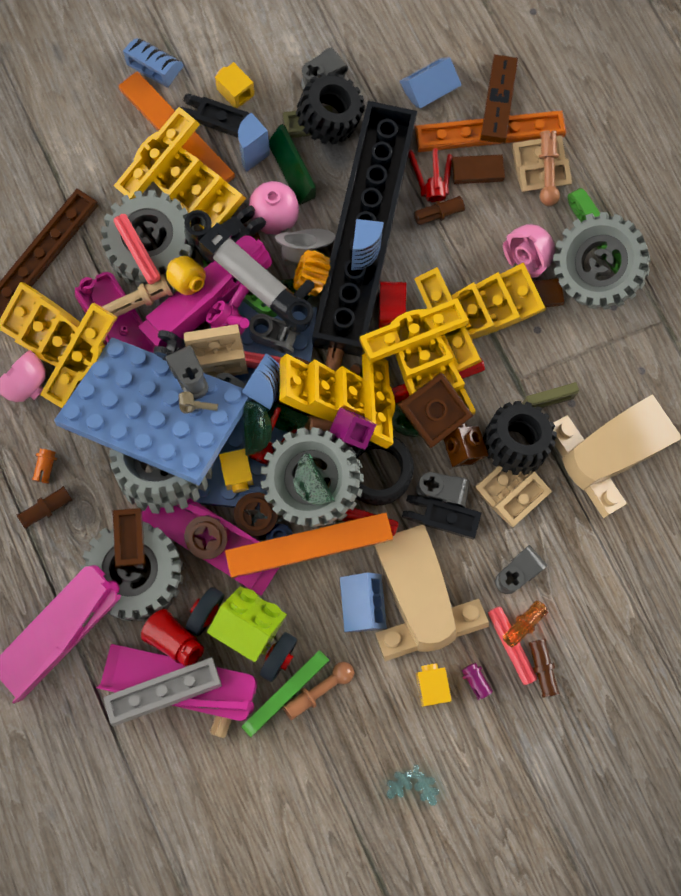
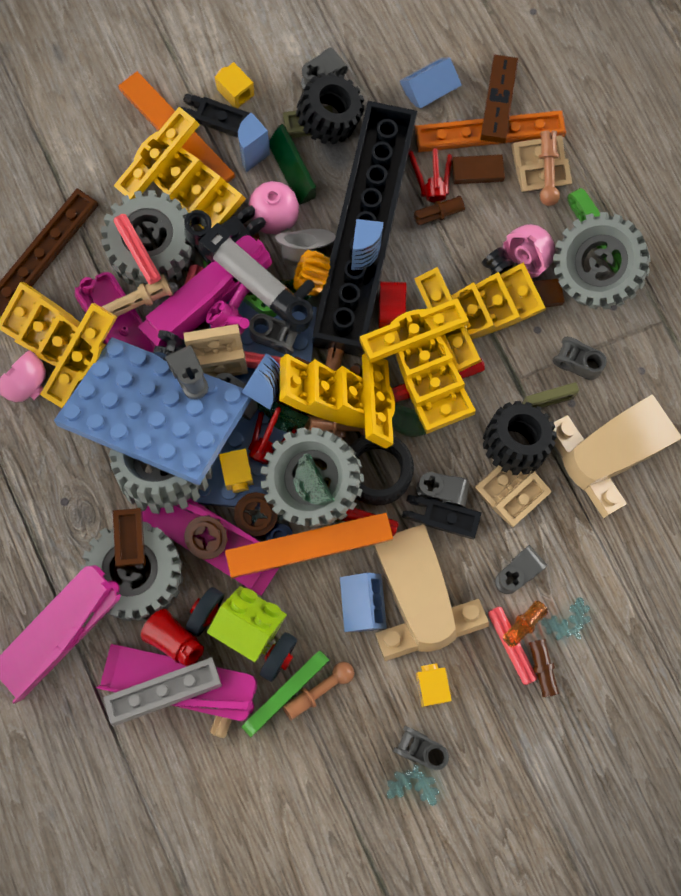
(44, 463): orange pin -> none
(44, 507): reddish brown pin -> none
(152, 61): medium blue brick -> none
(184, 275): yellow head -> none
(188, 405): dark tan hand -> none
(256, 428): clear green plate -> none
(352, 428): magenta brick -> none
(420, 748): none -> dark grey piece
(435, 410): reddish brown tile -> none
(465, 446): reddish brown brick -> none
(476, 680): magenta pin -> none
(497, 261): none -> black wheel
(562, 629): none -> clear light blue animal
(578, 358): none -> dark grey piece

